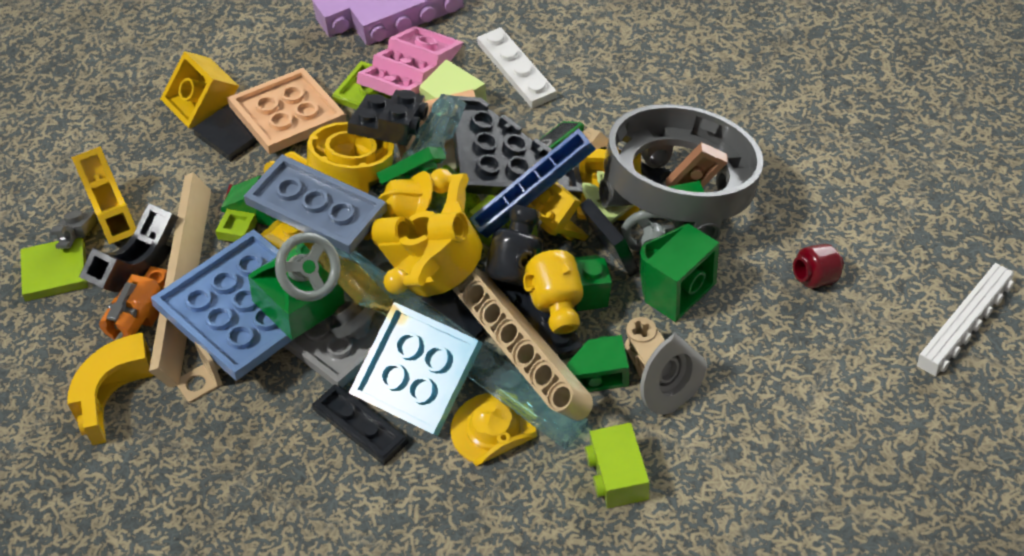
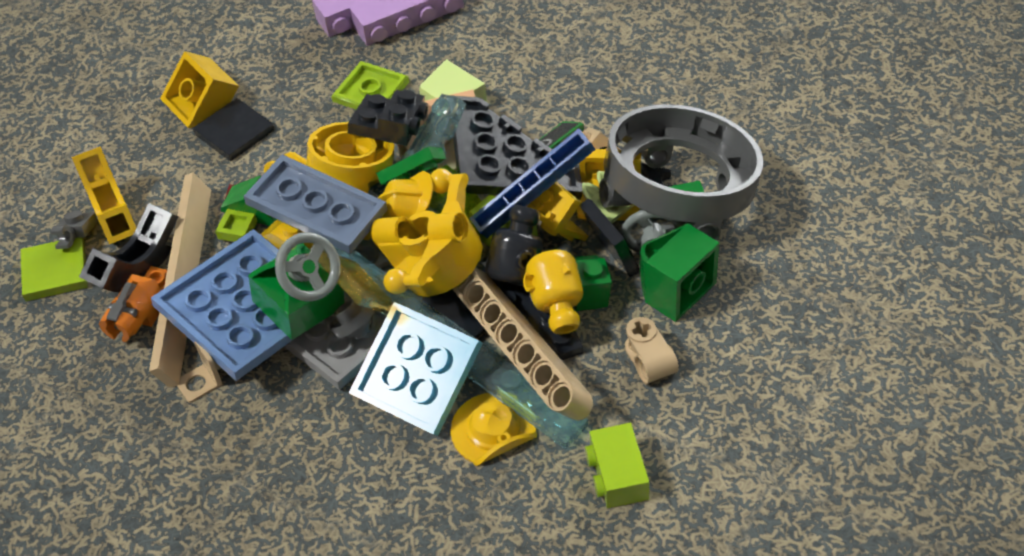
(100, 376): yellow arch -> none
(285, 110): light nougat plate -> none
(360, 424): black tile -> none
(408, 60): bright pink slope -> none
(517, 68): white plate -> none
(601, 364): green slope -> none
(671, 375): light grey hat -> none
(699, 165): nougat plate -> none
(818, 266): dark red head -> none
(966, 319): white piece -> none

